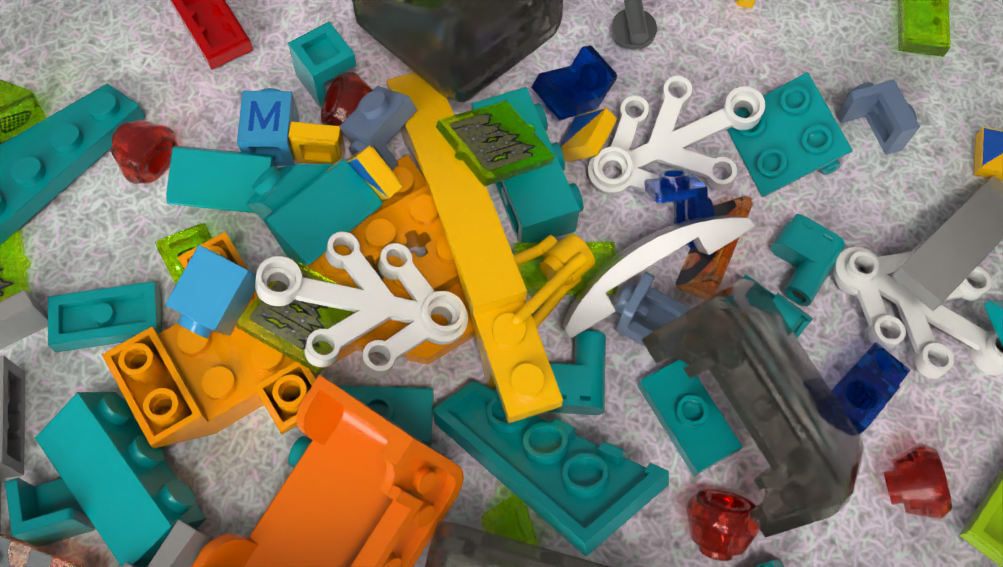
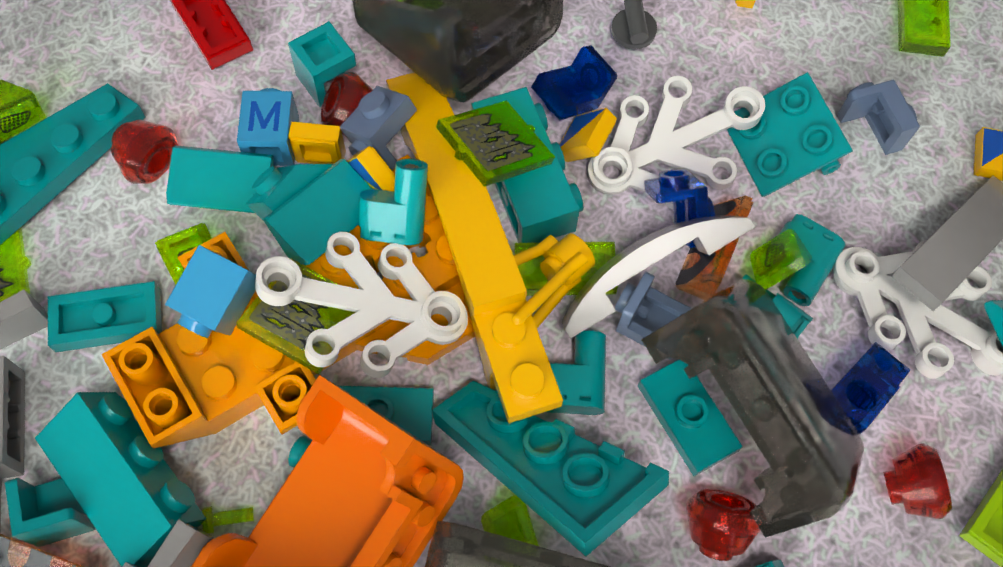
(225, 517): none -> clear neon green piece
(399, 213): none -> teal piece
(779, 258): none -> clear neon green slope

